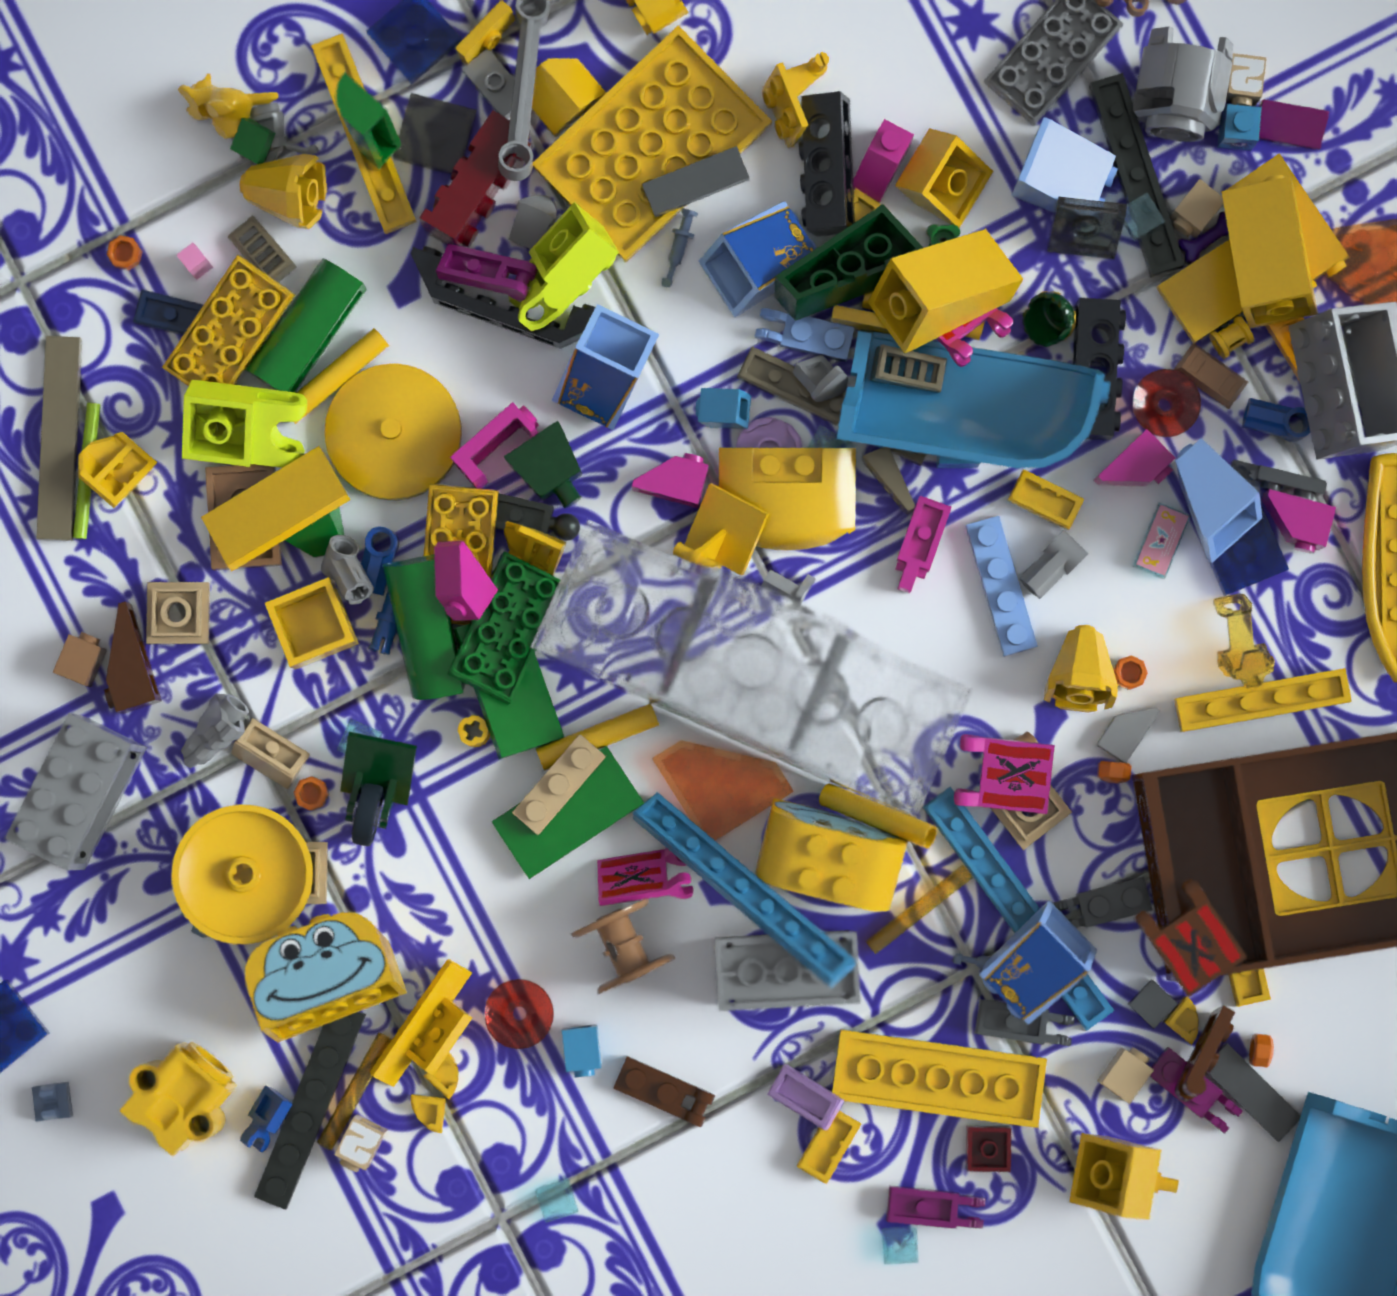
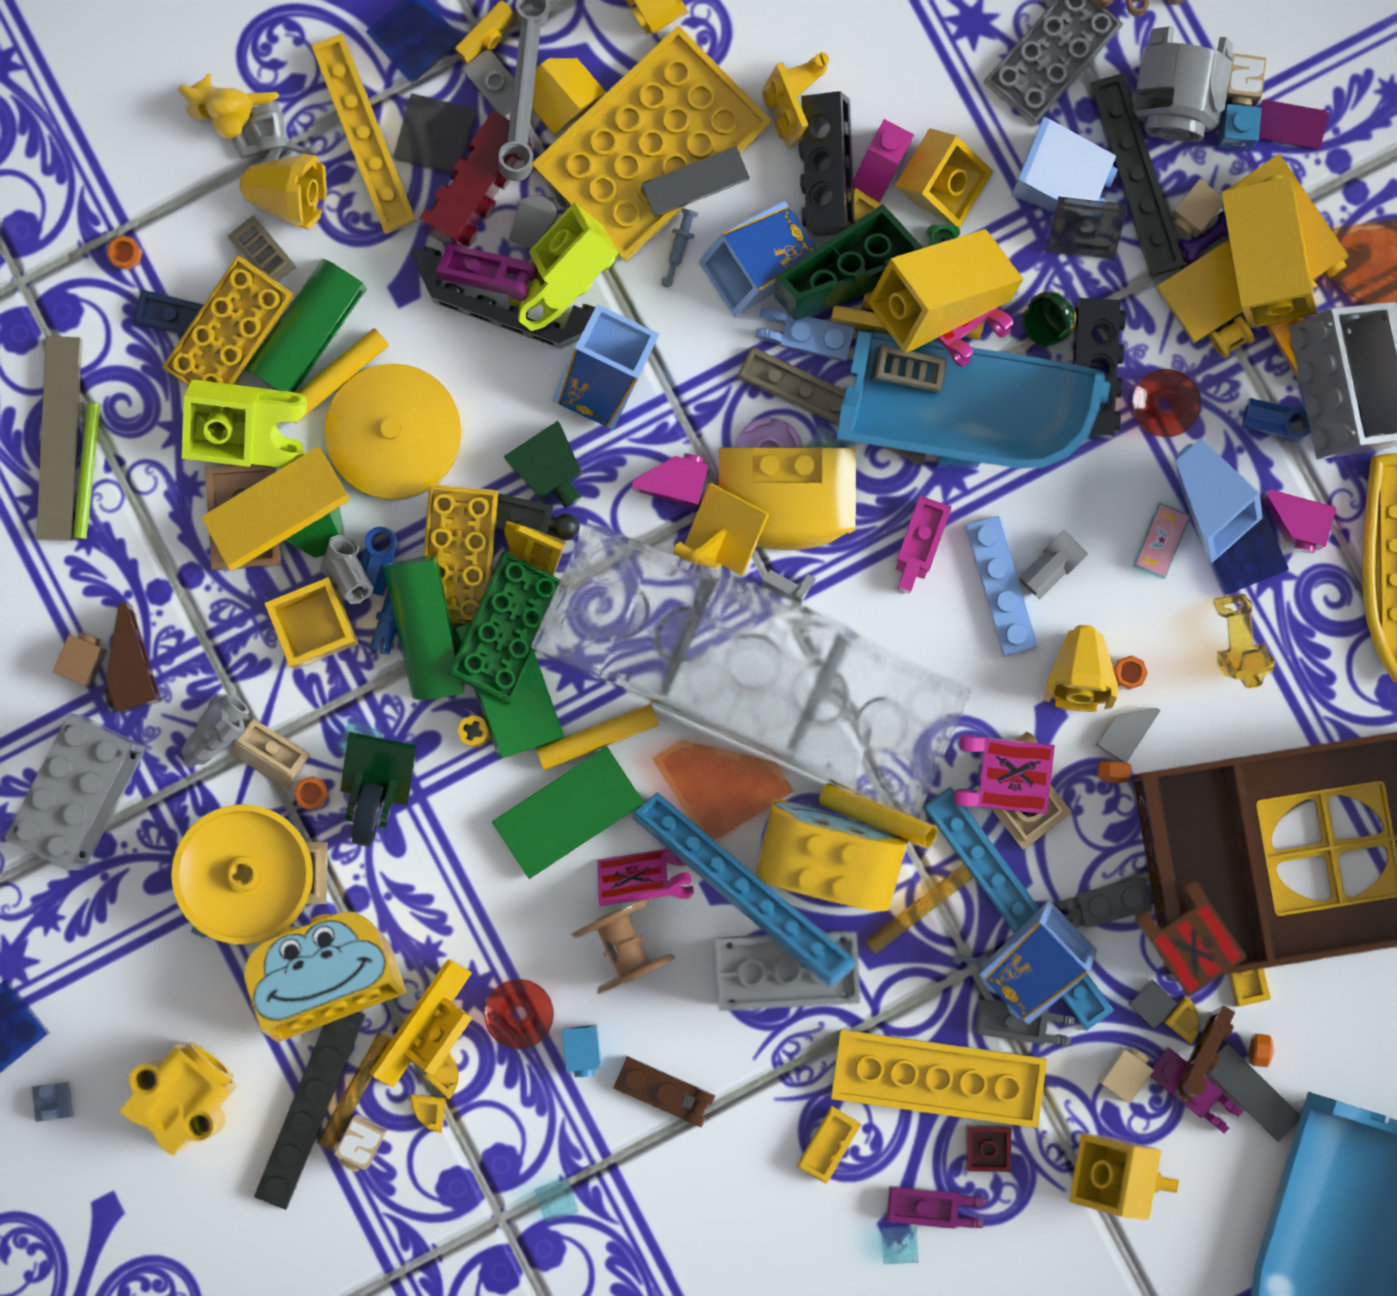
(114, 467): yellow slope -> none
(194, 261): bright pink piece -> none
(194, 626): tan piece -> none
(252, 140): green tile -> none
(267, 1117): blue plate -> none
(366, 122): green brick -> none
(461, 581): dark pink slope -> none
(489, 439): dark pink panel -> none
(559, 784): tan plate -> none
(723, 408): dark azure brick -> none
(805, 1097): lavender tile -> none
(821, 378): light grey tile -> none
(886, 471): dark tan slope -> none
(1045, 499): yellow plate -> none
(1138, 464): dark pink slope -> none
(1142, 217): clear light blue tile -> none
(1211, 375): medium nougat tile -> none
(1269, 700): yellow plate -> none
(1274, 479): dark grey hinge -> none

